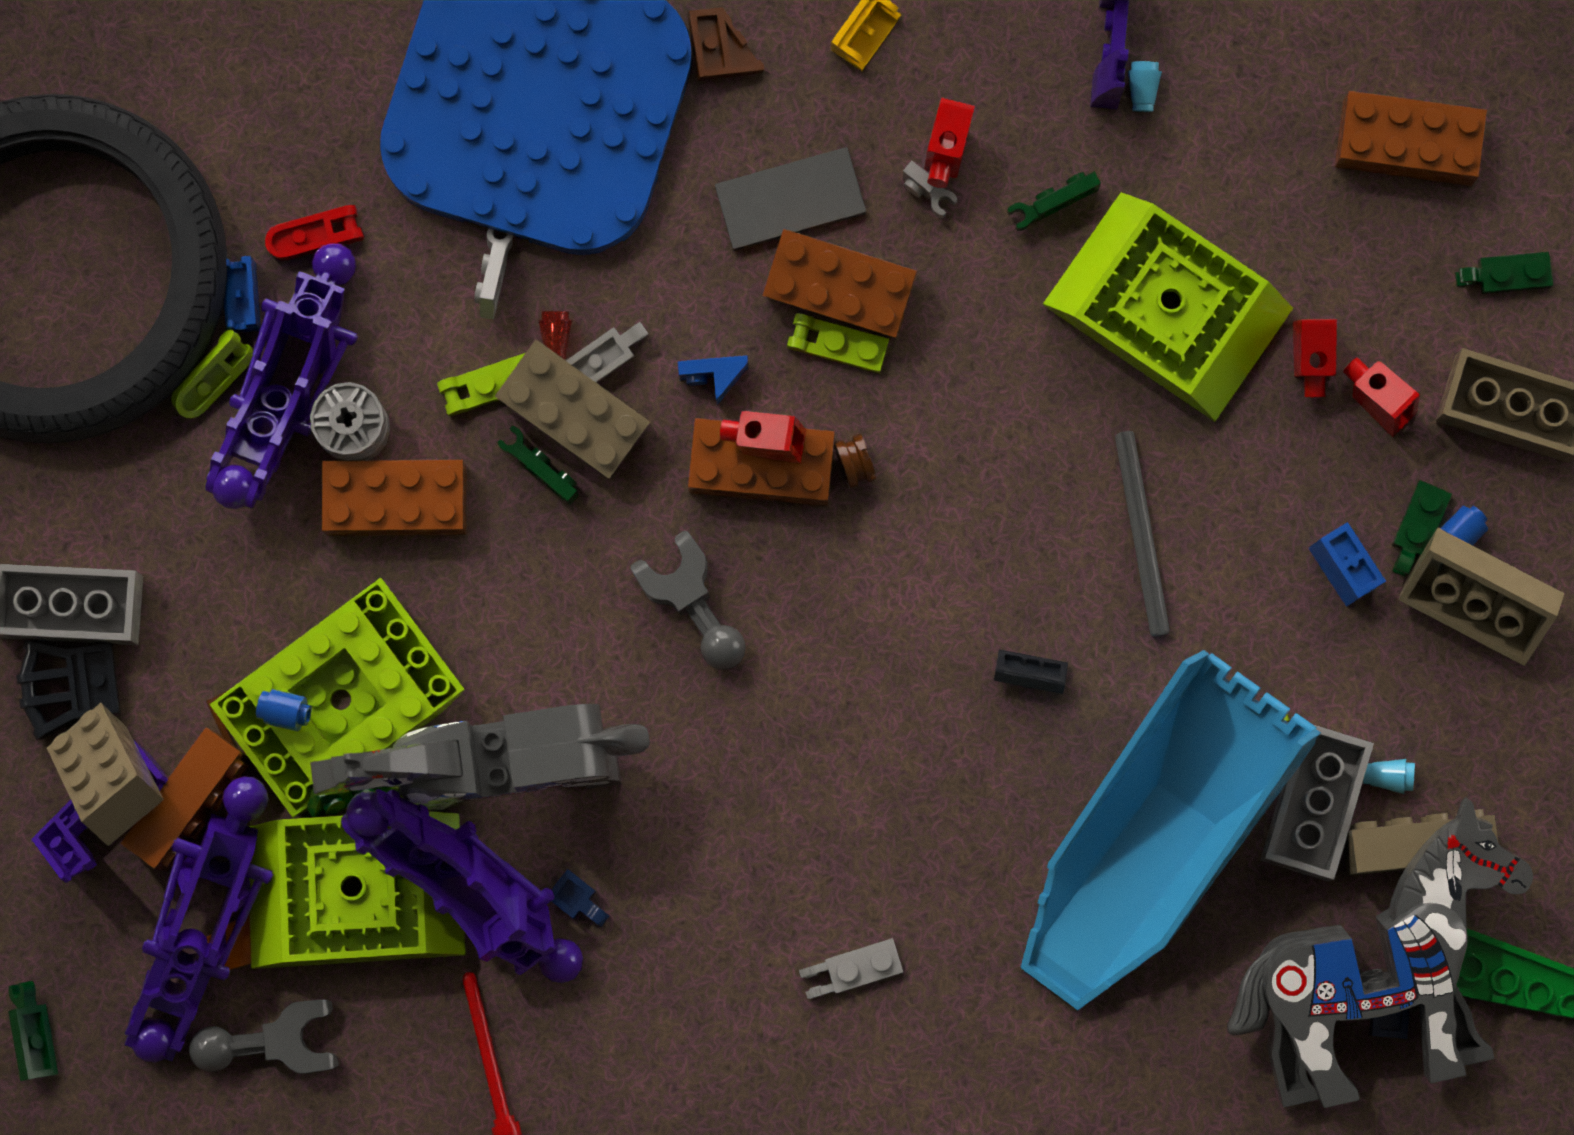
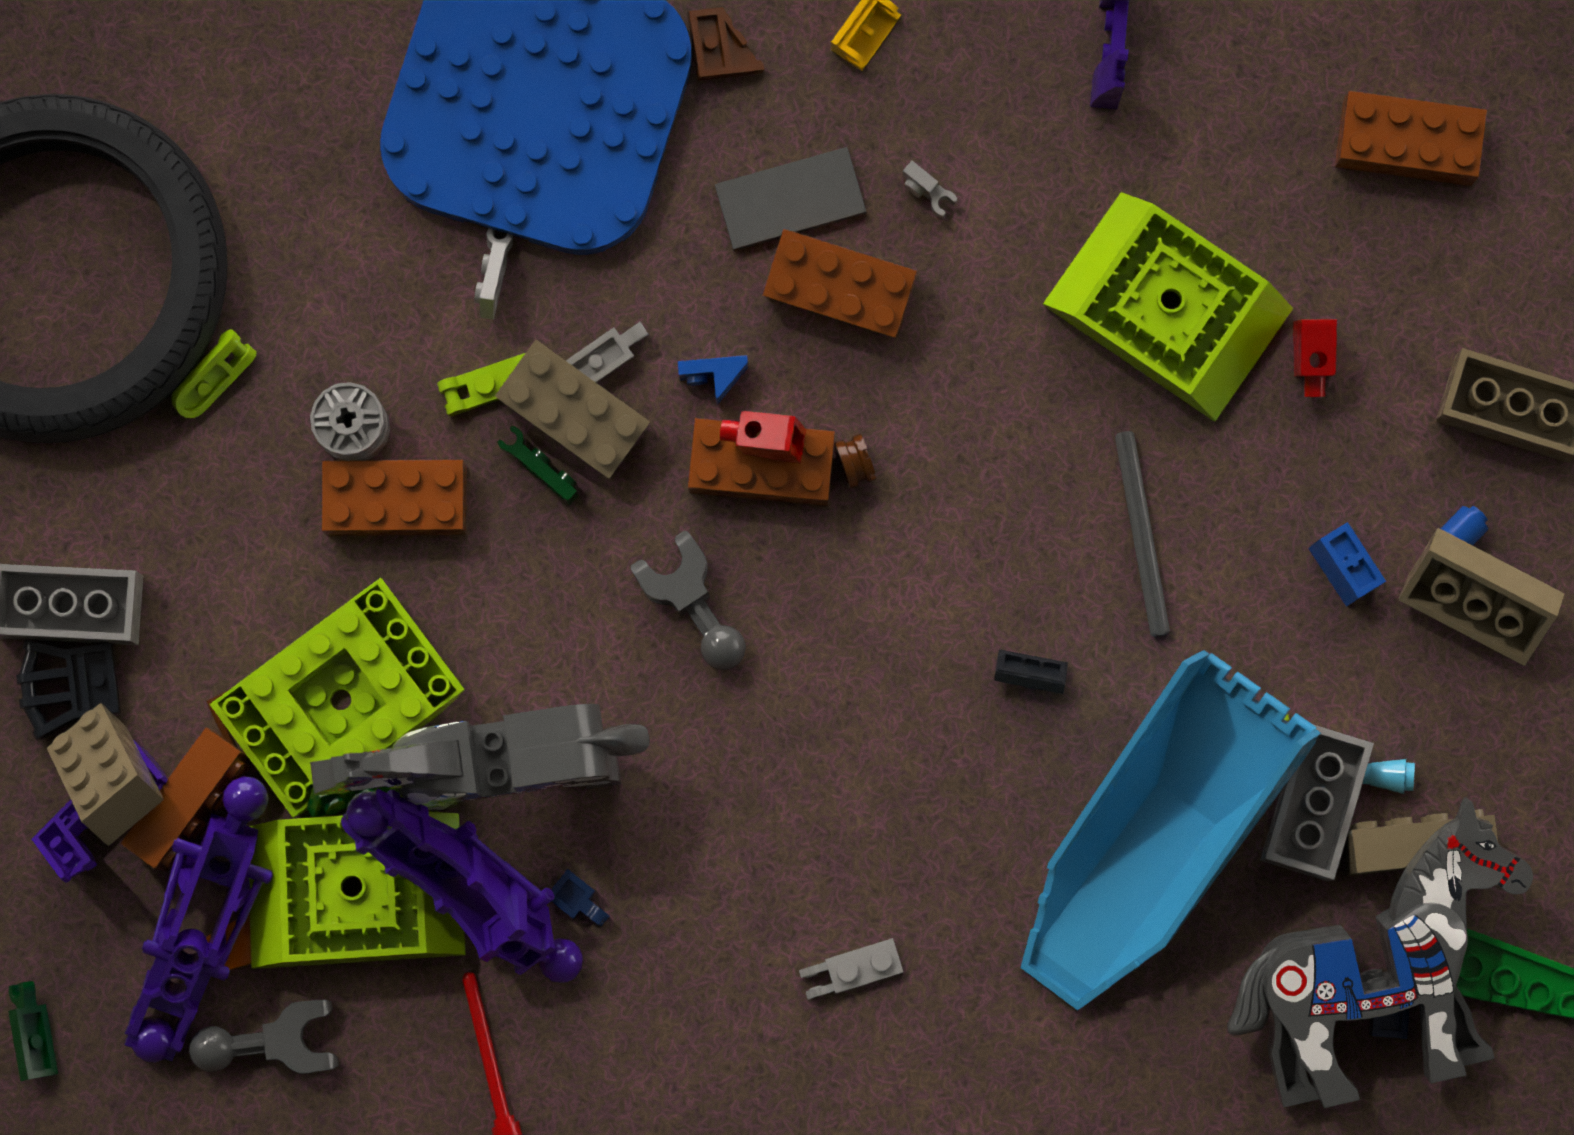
(242, 296): blue hinge -> none
(283, 710): blue brick -> none
(311, 232): red plate -> none
(322, 303): dark purple piece -> none
(555, 331): clear red cone -> none
(838, 343): lime plate -> none
(948, 141): red torso -> none
(1052, 201): dark green plate -> none
(1144, 84): medium azure cone -> none
(1391, 403): red torso -> none
(1419, 524): dark green plate -> none
(1508, 273): dark green plate -> none

